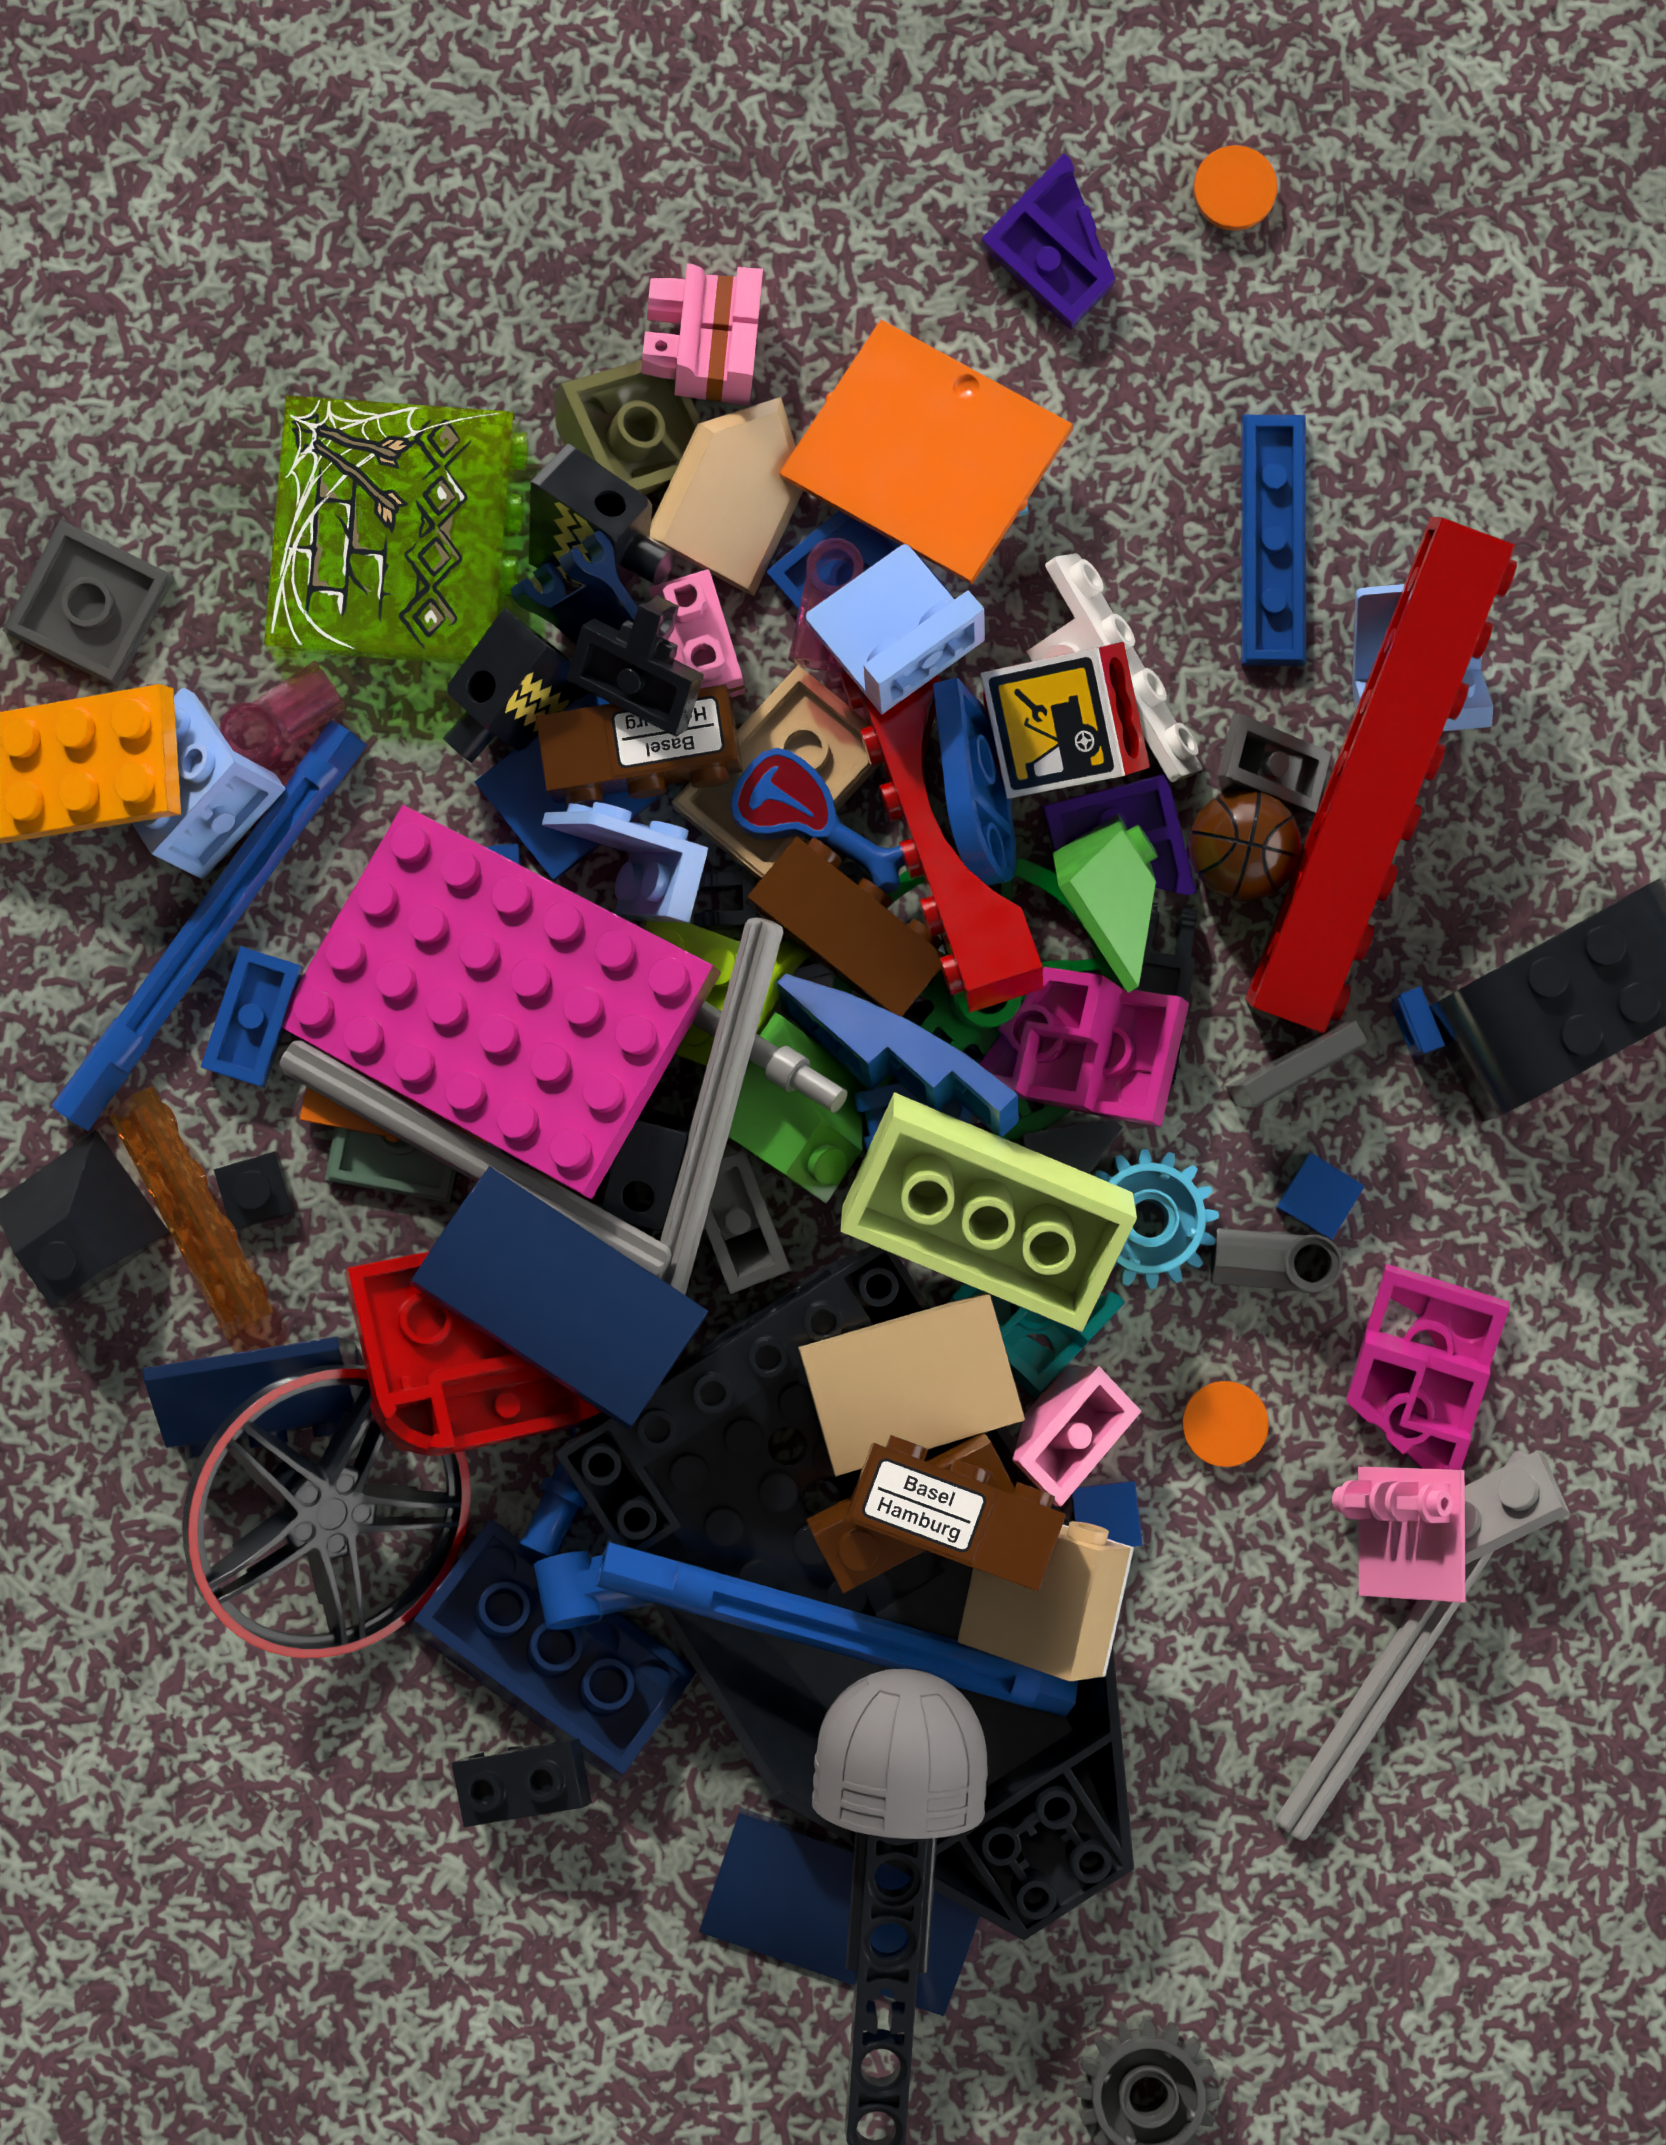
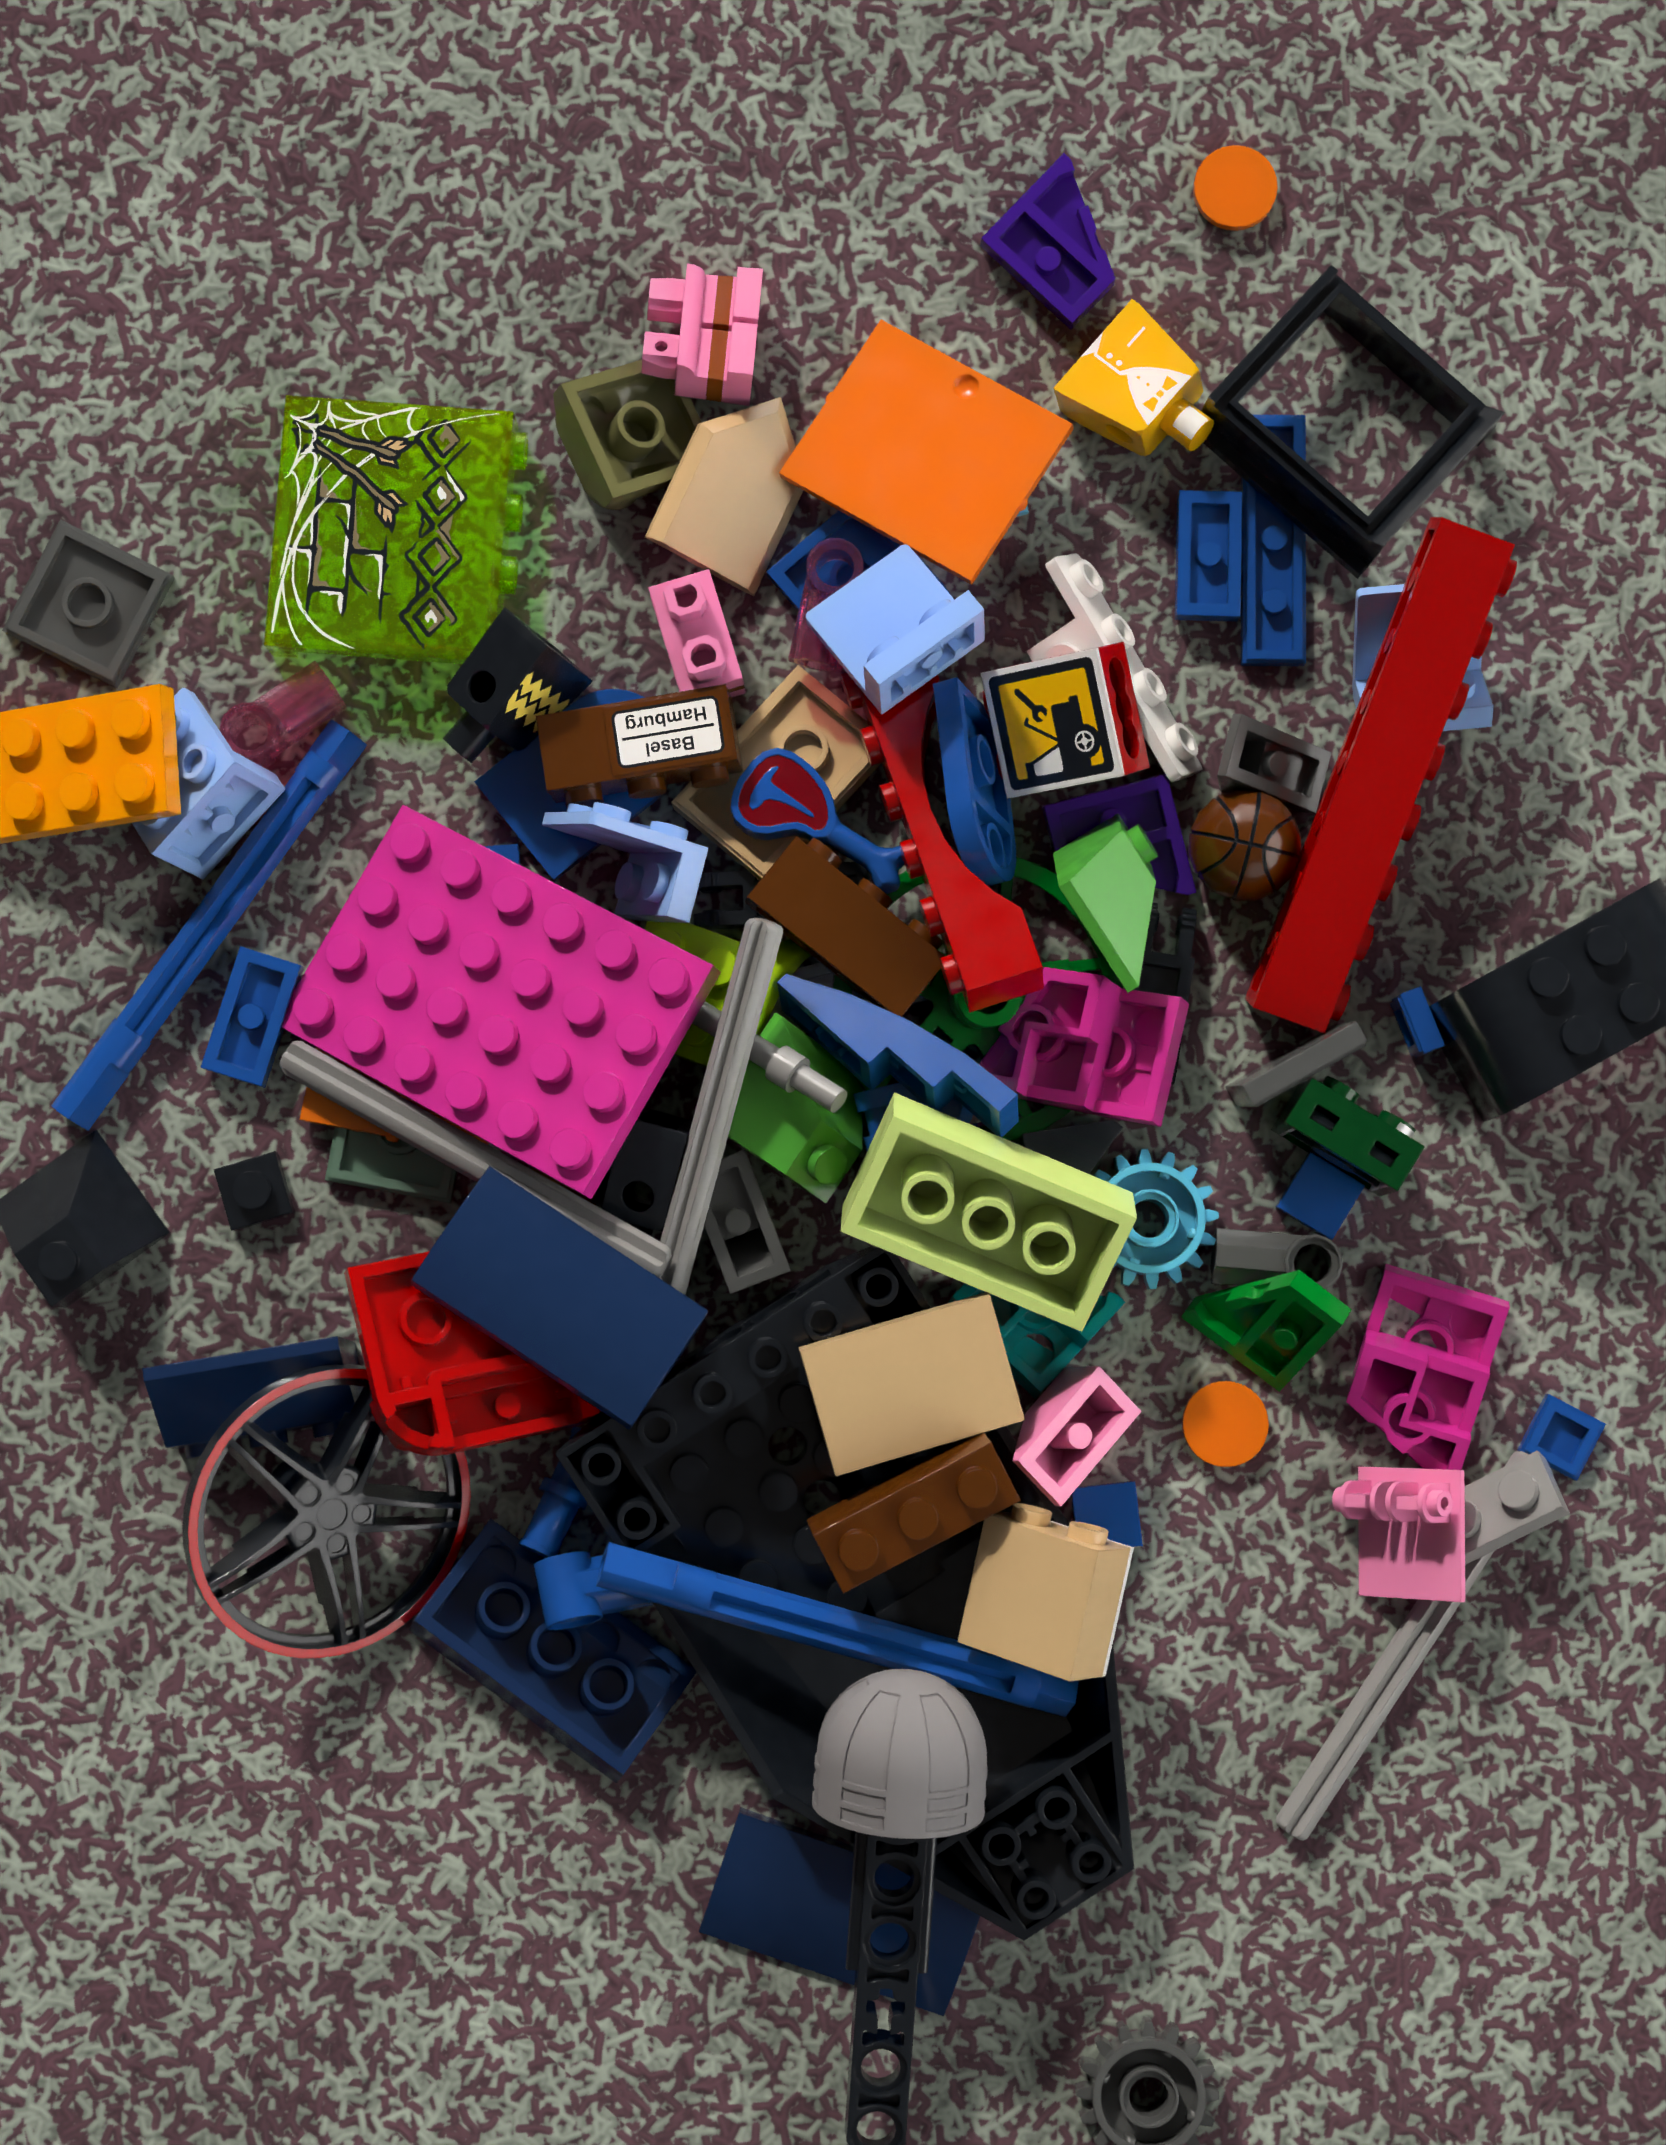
(190, 1212): clear orange plate -> none
(521, 1782): black plate -> none
(578, 498): black torso -> none
(599, 597): dark blue flag -> none
(638, 667): black hinge -> none
(956, 1513): reddish brown brick -> none
(1135, 386): none -> yellow torso
(1208, 555): none -> blue plate
(1270, 1323): none -> green wing
(1296, 486): none -> black piece
(1361, 1144): none -> dark green piece
(1562, 1436): none -> blue tile

